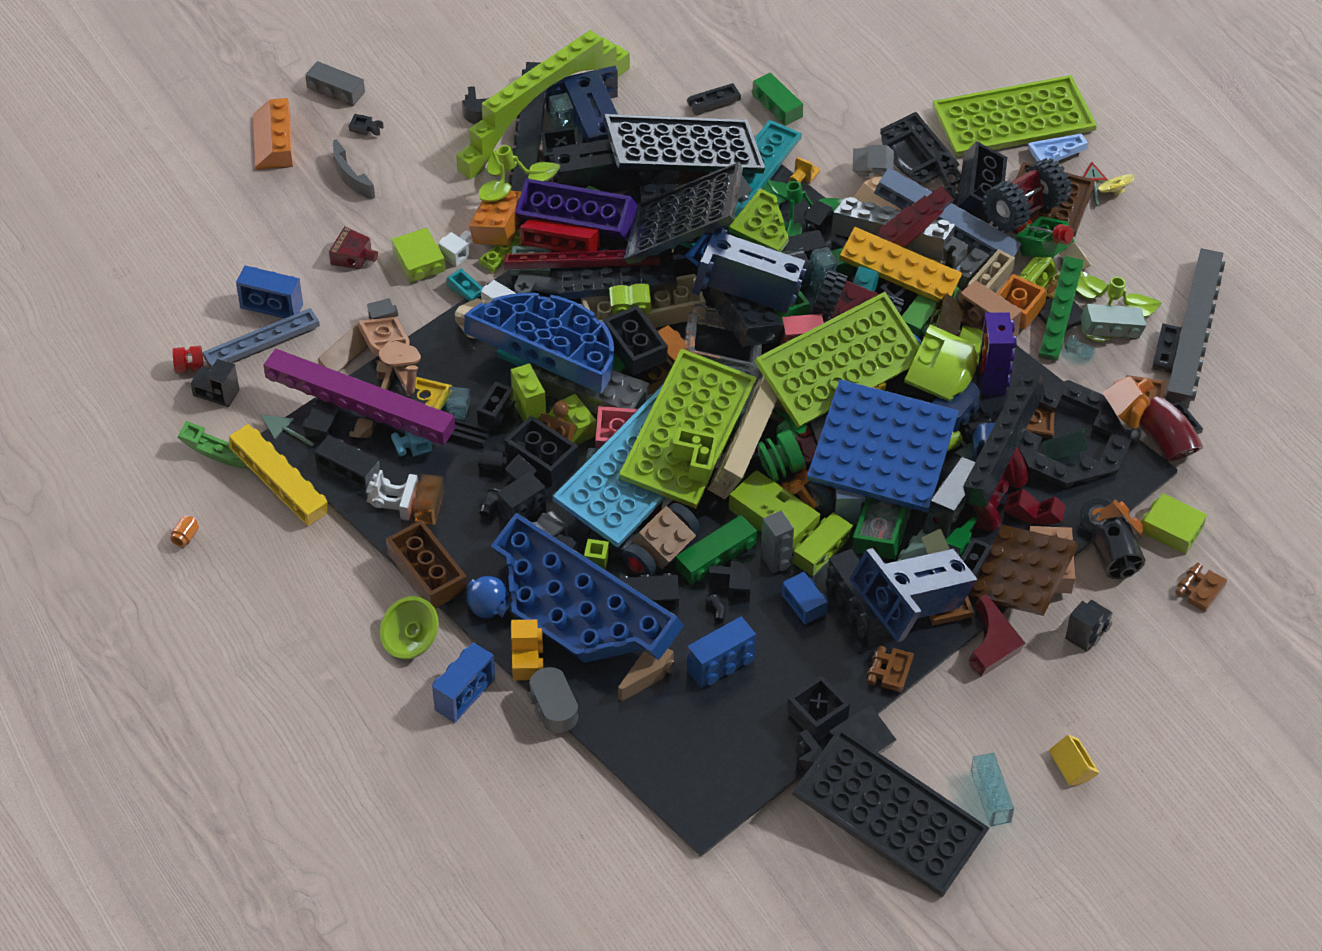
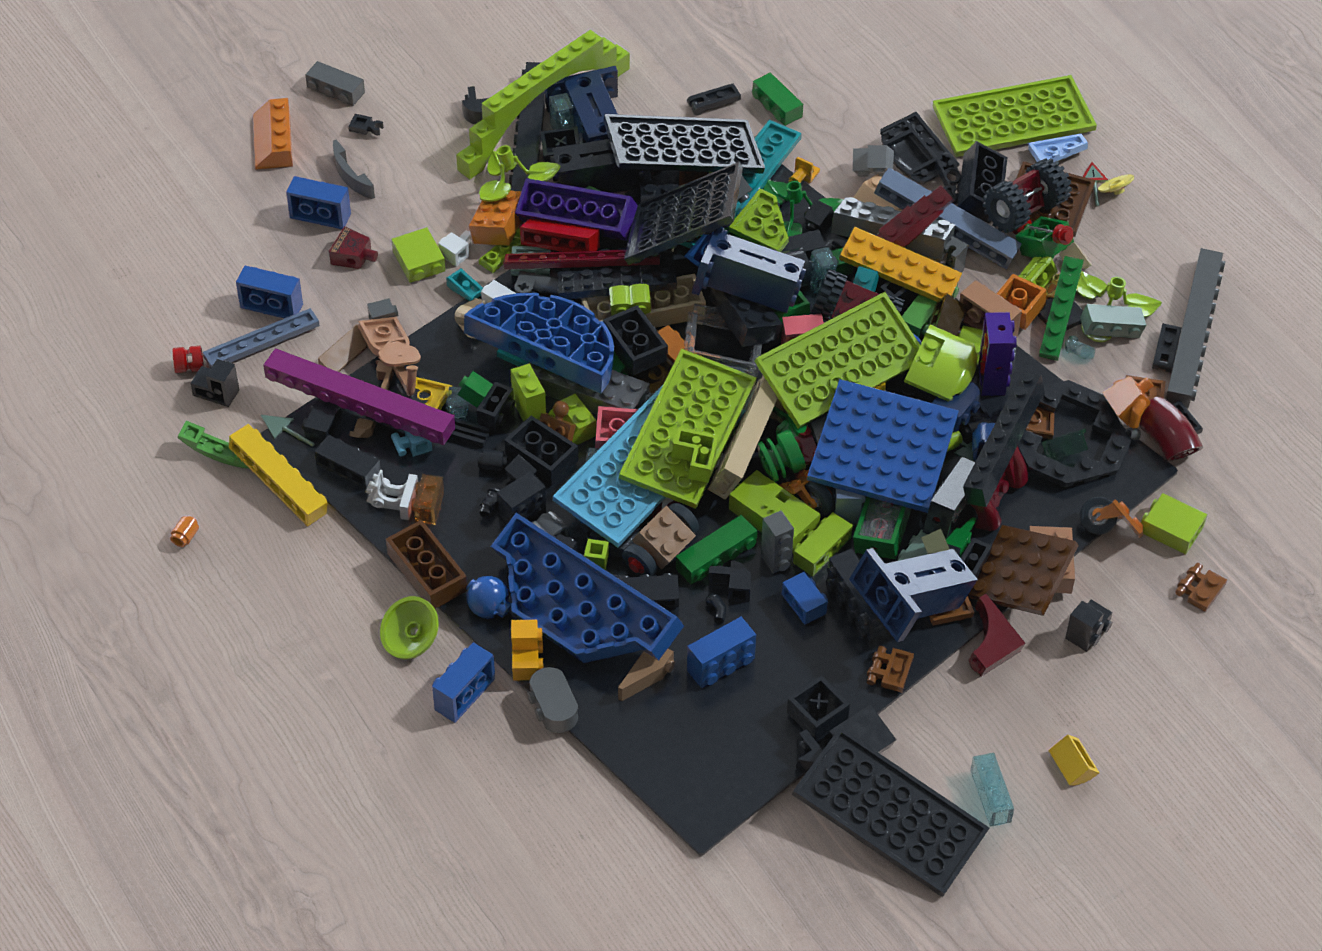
(318, 202): none -> blue brick
(474, 389): none -> green brick
(971, 266): dark grey brick -> none
(995, 271): tan brick -> none
(1028, 509): dark red brick -> none
(1118, 549): black cylinder -> none

